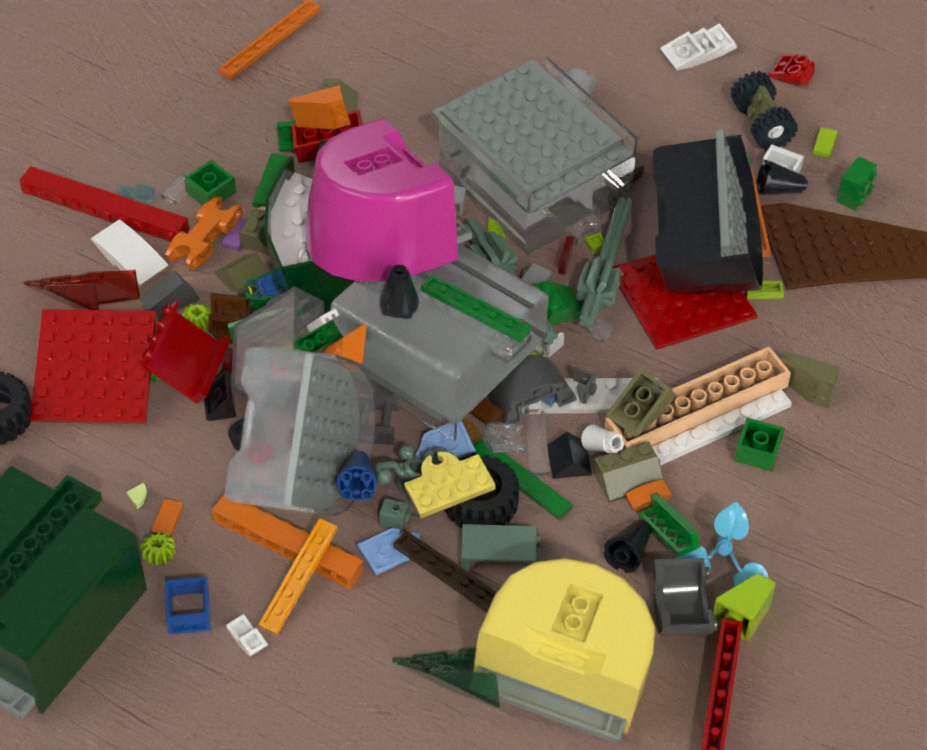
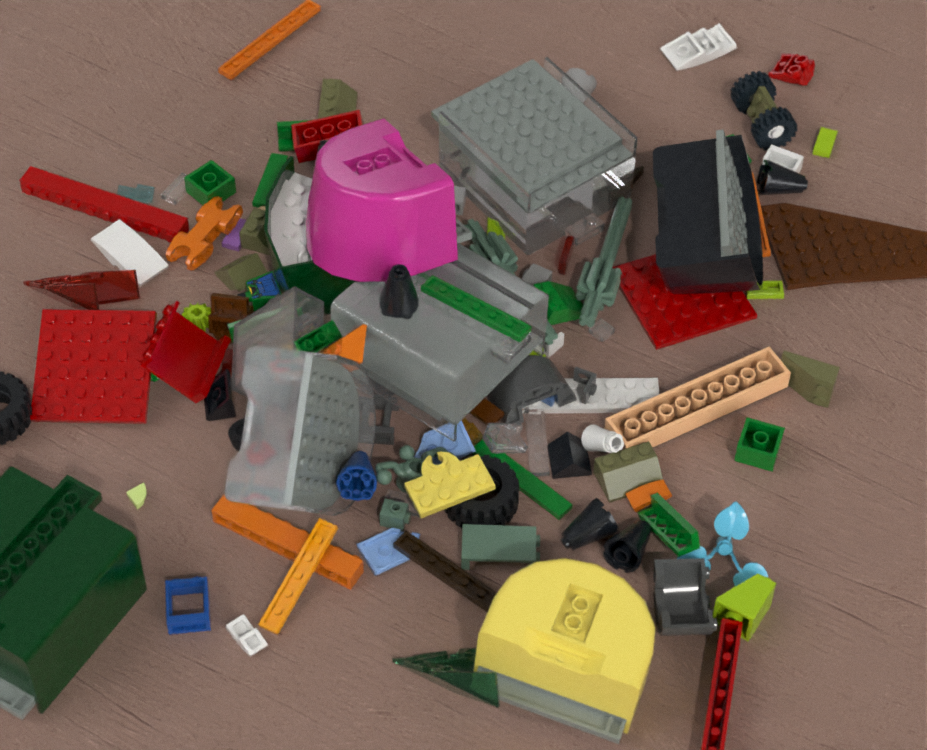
(158, 548): lime gear -> none
(167, 292): dark grey slope -> none
(167, 517): orange tile -> none
(320, 109): orange slope -> none
(322, 320): white tile -> none
(589, 526): none -> black cone
(594, 242): lime tile -> none
(641, 403): olive slope -> none
(720, 426): white plate -> none
(857, 183): green brick -> none

